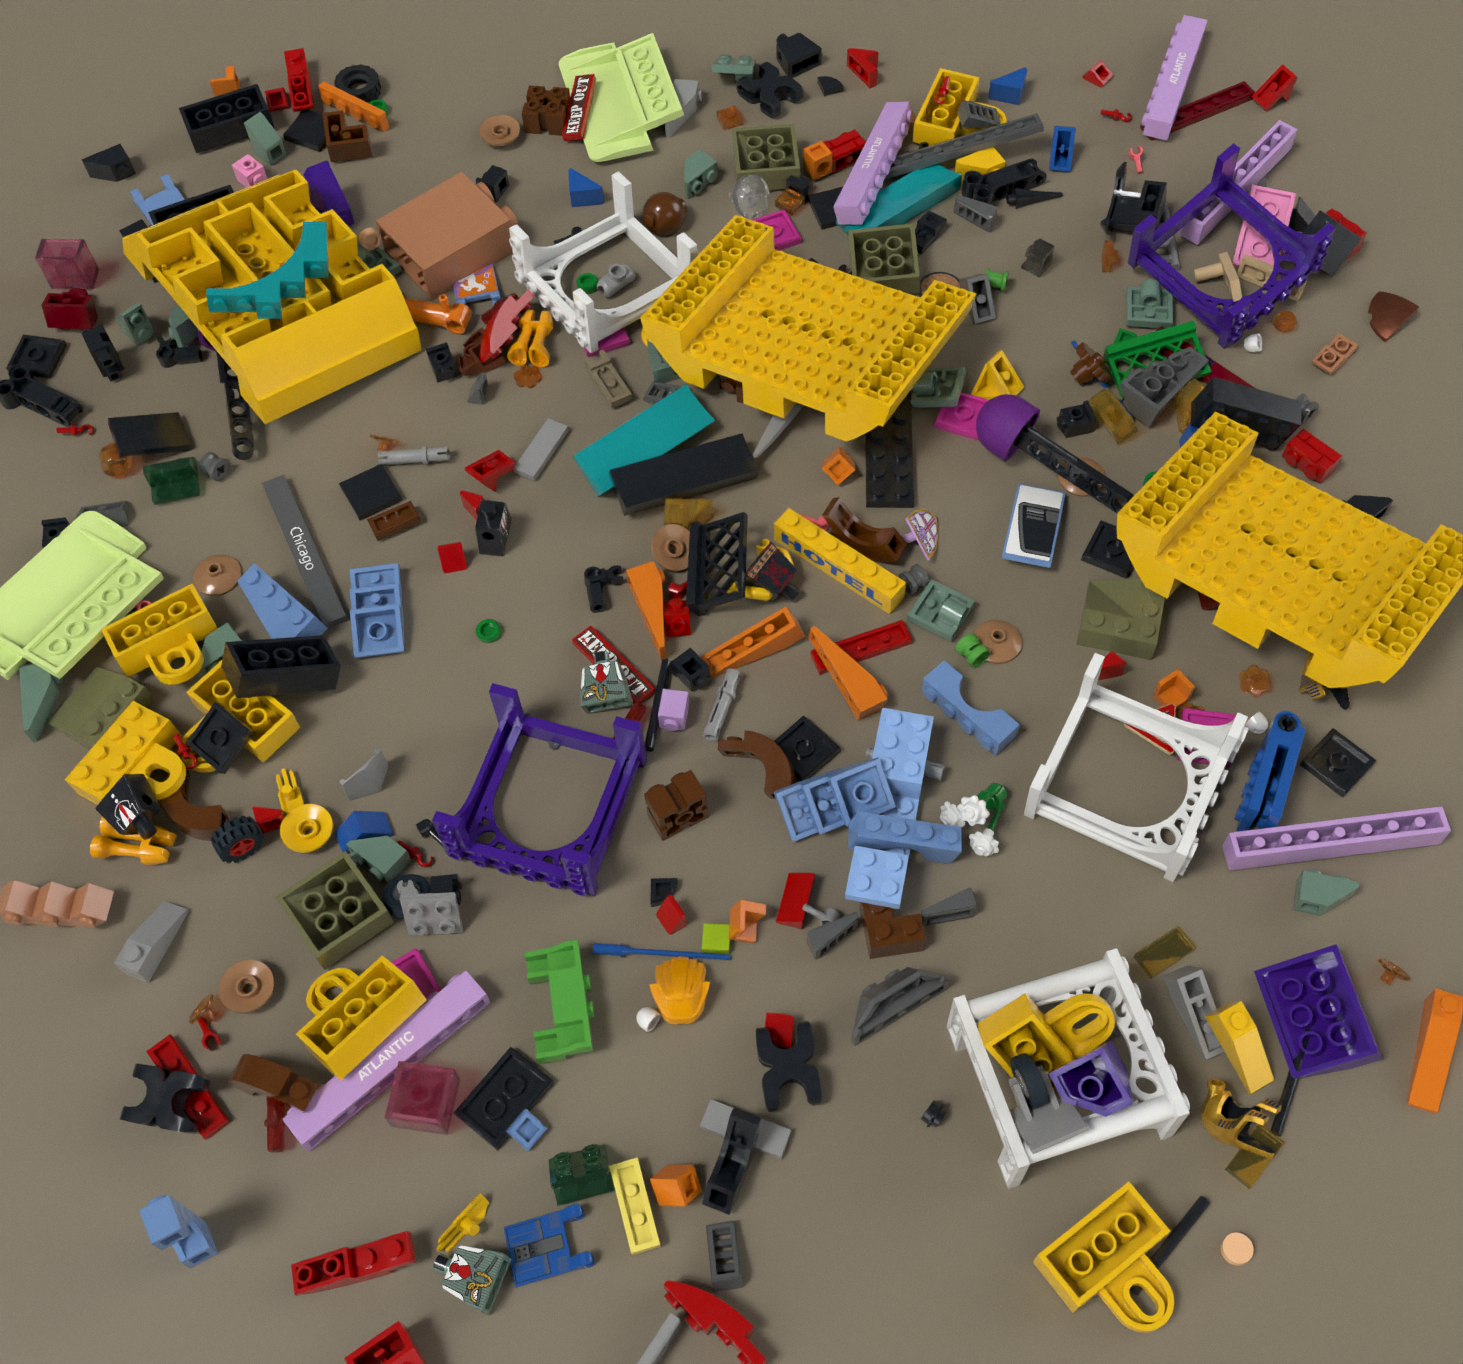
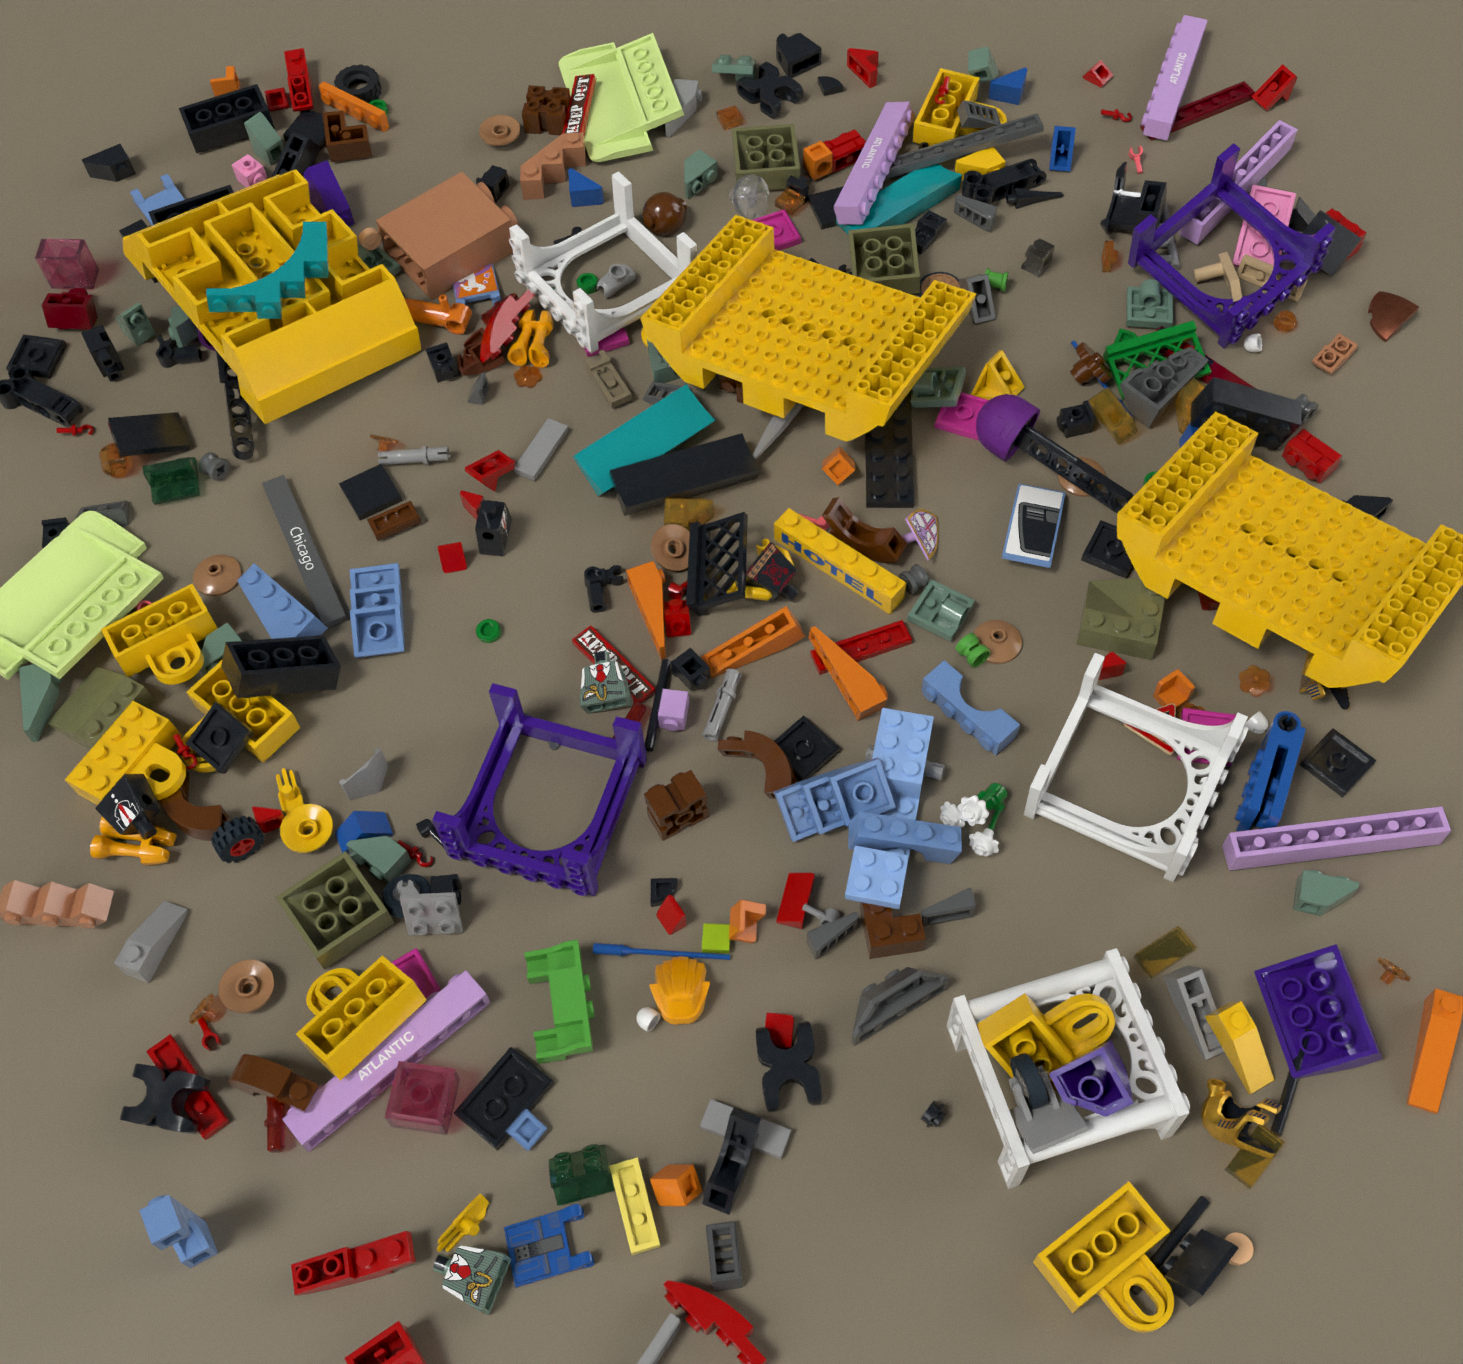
(298, 154): none -> black slope
(550, 164): none -> nougat brick
(982, 64): none -> sand green slope
(1197, 1265): none -> black slope

